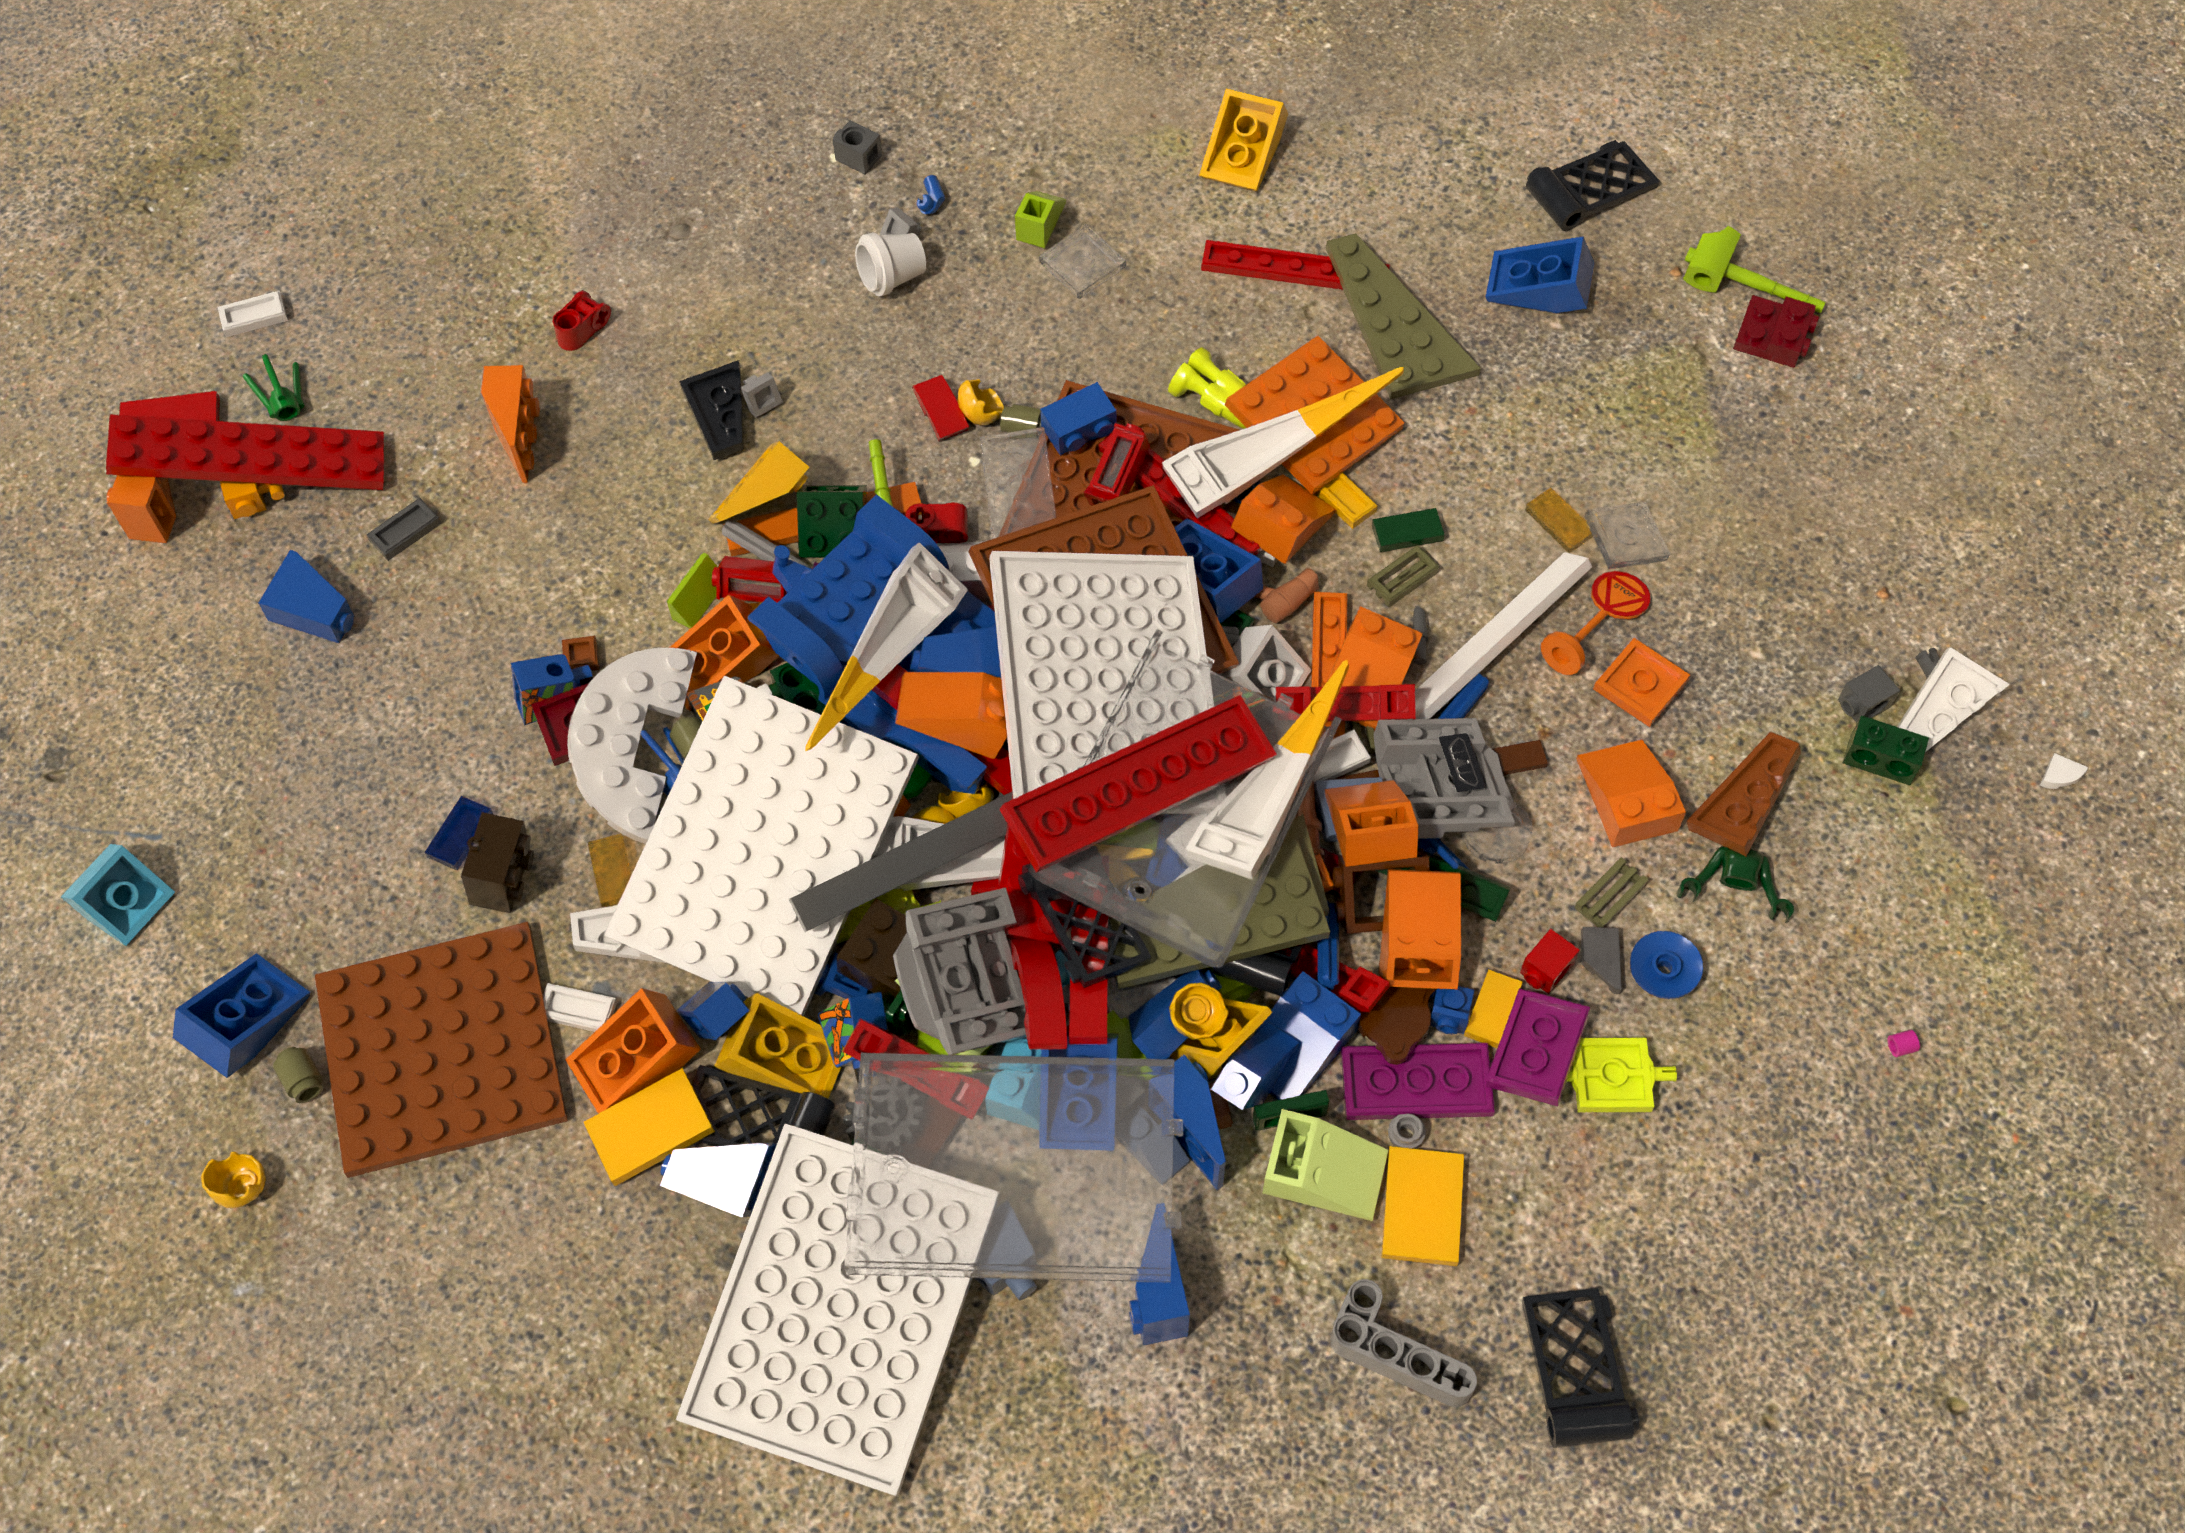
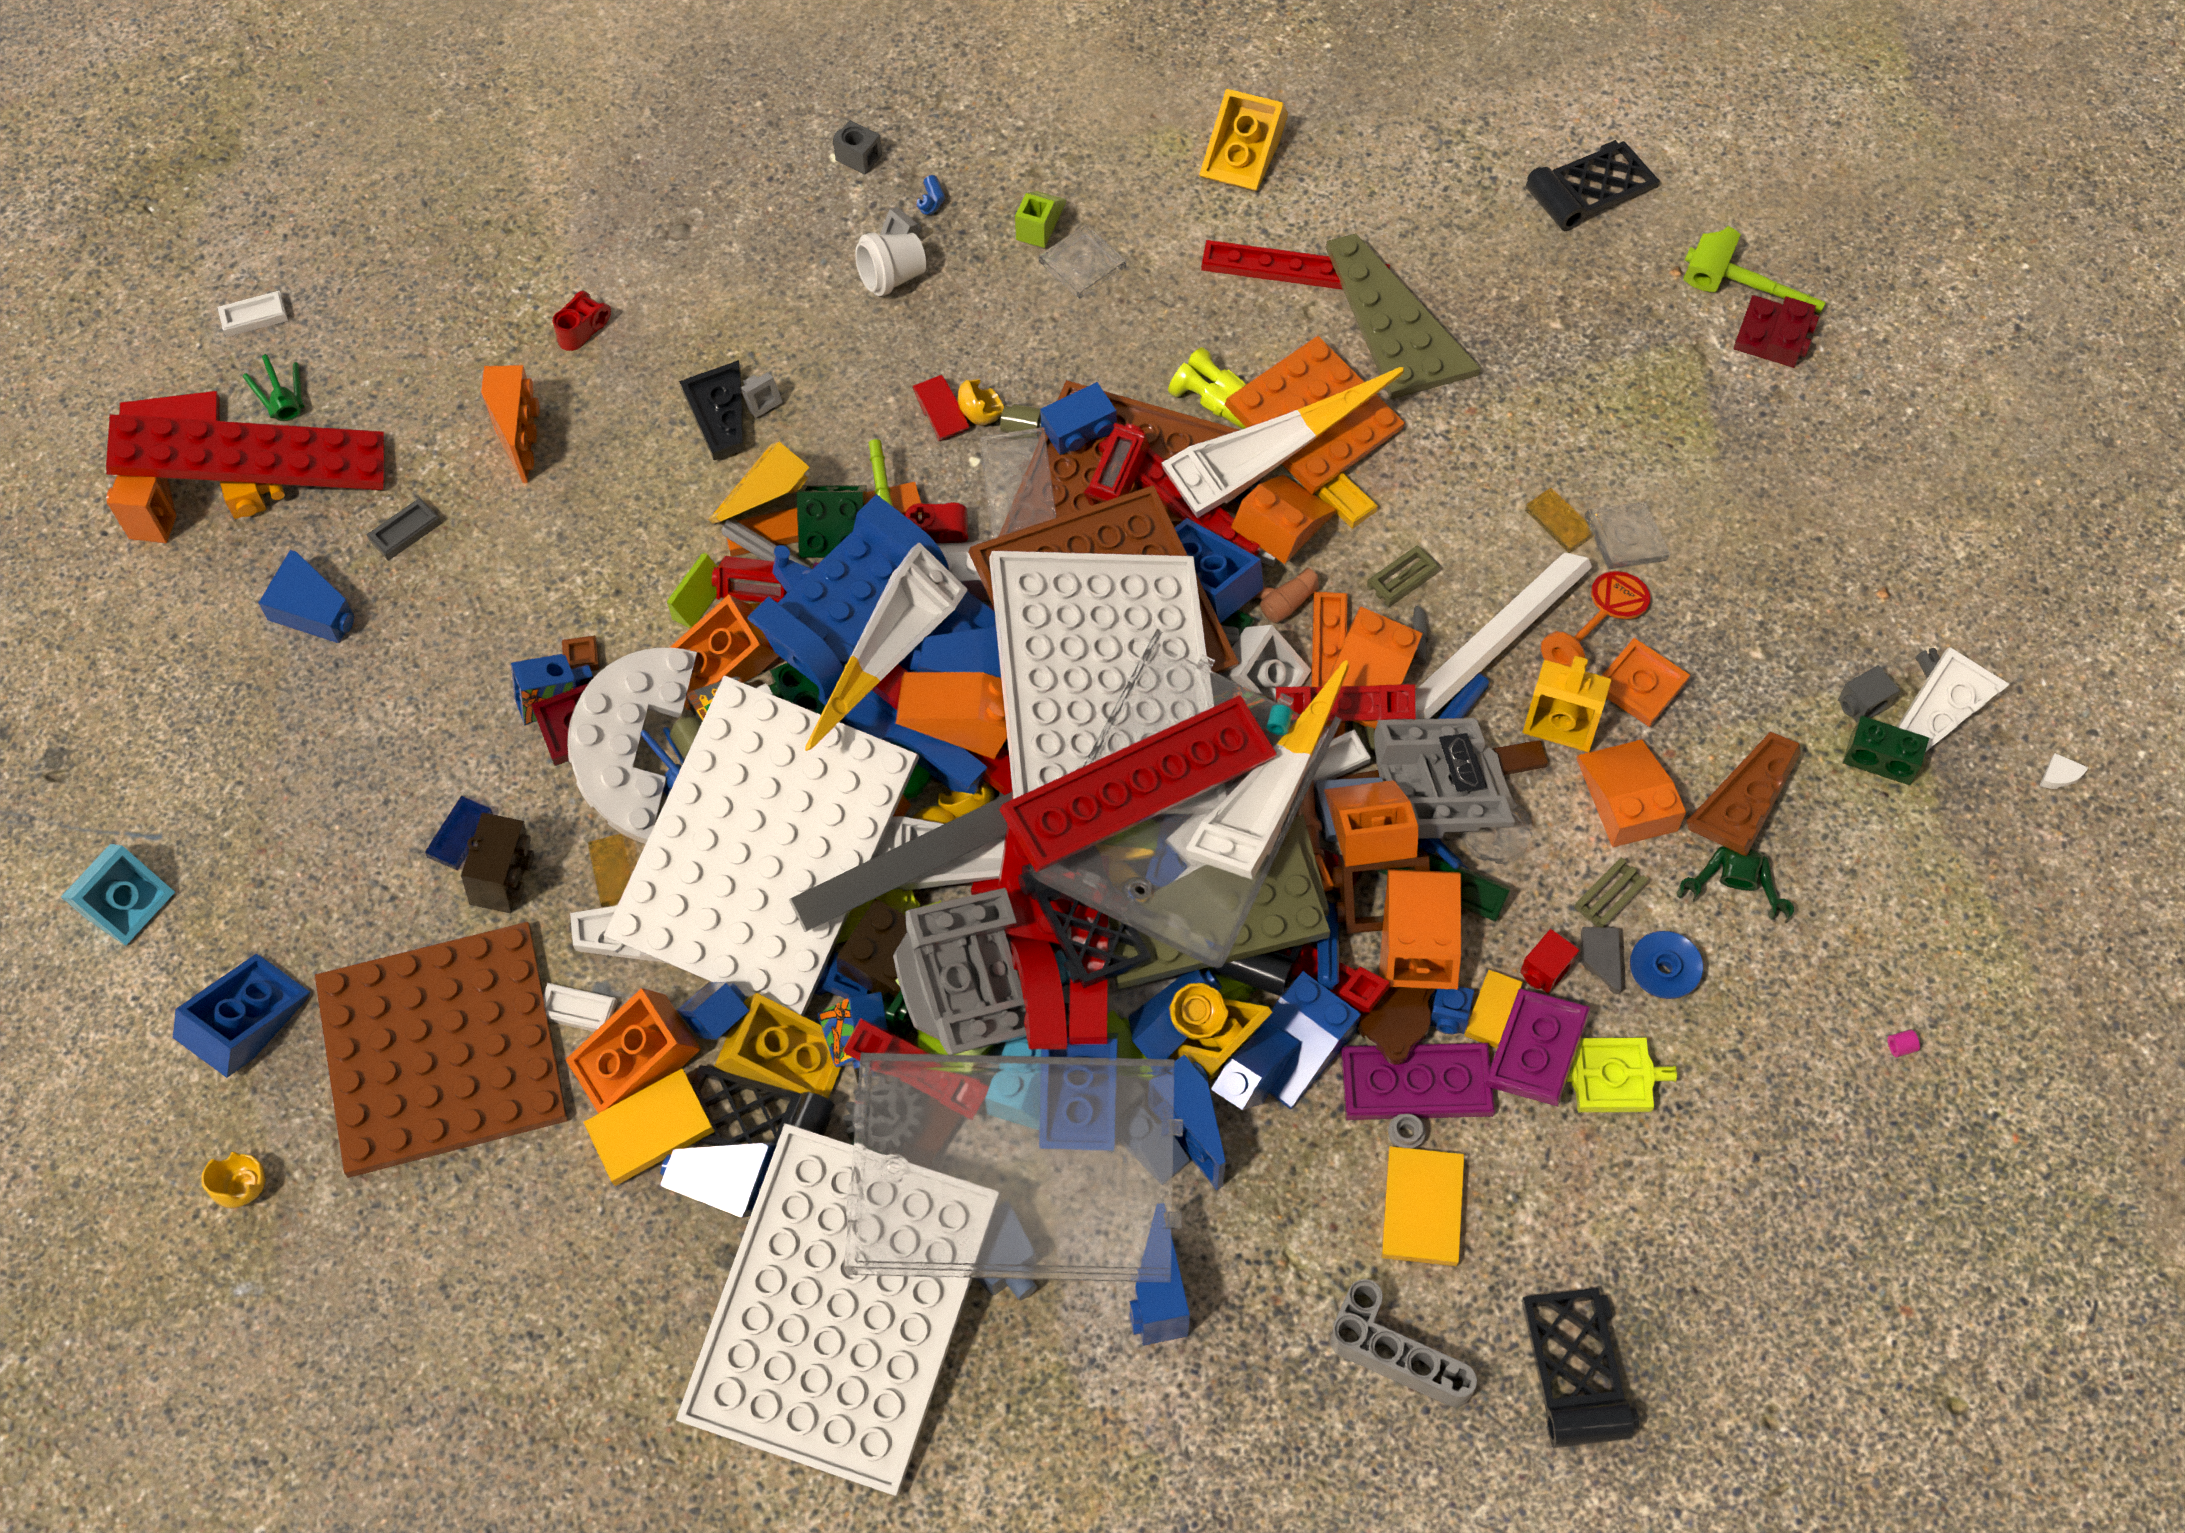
(298, 1074): olive brick -> none
(1221, 1109): dark orange tile -> none
(1279, 719): none -> teal piece
(1311, 1104): dark green tile -> none
(1324, 1166): yellowish green slope -> none
(1407, 530): dark green tile -> none
(1543, 276): blue slope -> none
(1567, 704): none -> yellow hinge

